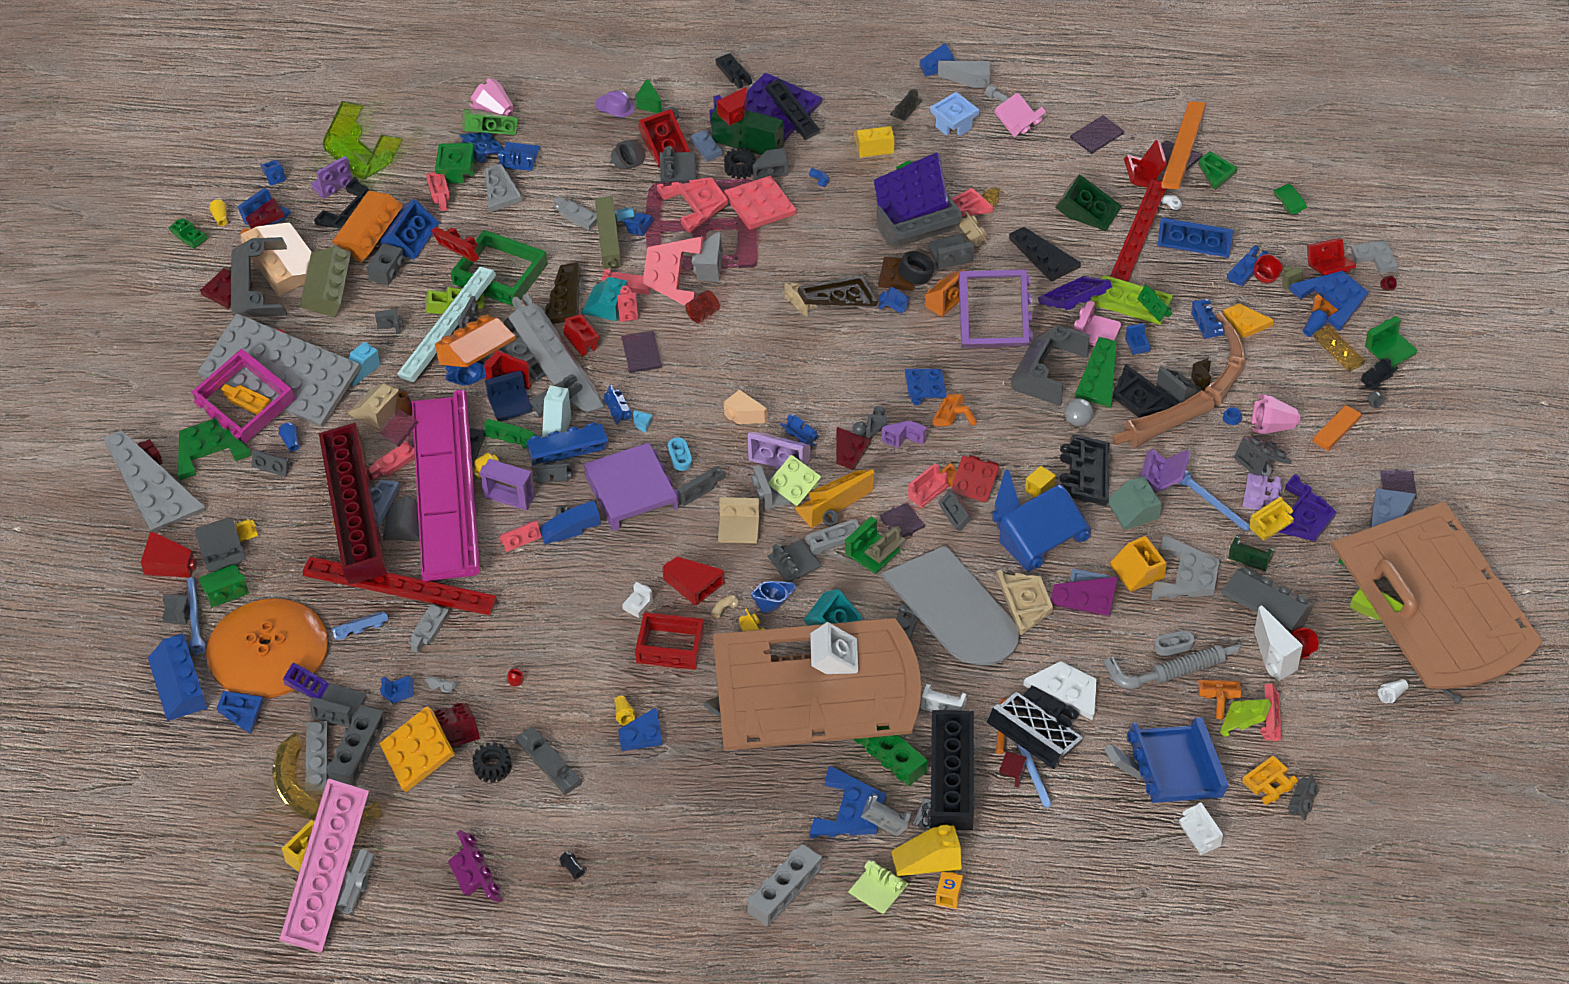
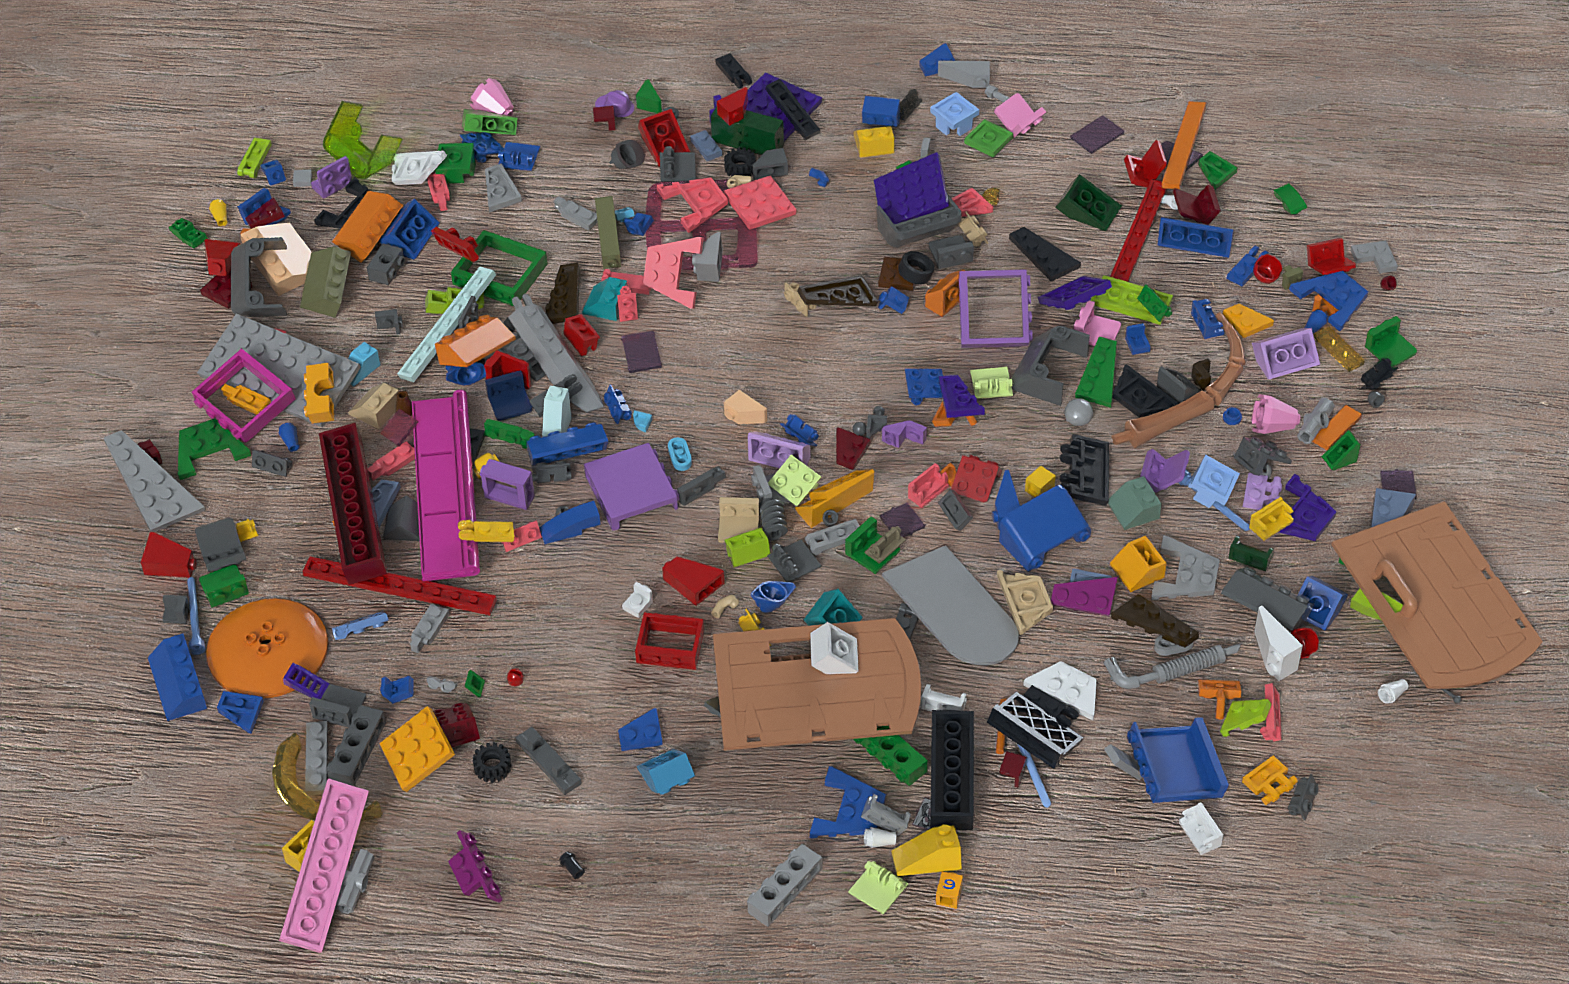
(219, 256): none -> red slope
(254, 157): none -> lime plate
(302, 178): none -> light grey tile
(317, 379): none -> light orange arch
(415, 167): none -> white wing
(474, 683): none -> green slope
(486, 531): none -> yellow hinge
(604, 114): none -> dark red panel
(623, 711): yellow cone -> none
(666, 771): none -> dark azure slope
(702, 306): clear red wheel -> none
(737, 180): none -> tan arm
(747, 547): none -> lime hinge
(773, 518): none -> dark grey piece
(876, 837): none -> white cone
(881, 111): none -> blue slope
(925, 148): none -> light grey tile
(957, 399): none -> dark purple wing
(988, 138): none -> bright green plate
(991, 382): none -> yellowish green hinge
(1155, 621): none -> dark brown wing
(1198, 208): none -> dark red bracket
(1212, 482): none -> light blue panel
(1286, 353): none -> lavender slope
(1315, 421): none -> light grey piece
(1326, 600): none -> blue slope
(1343, 452): none -> green slope

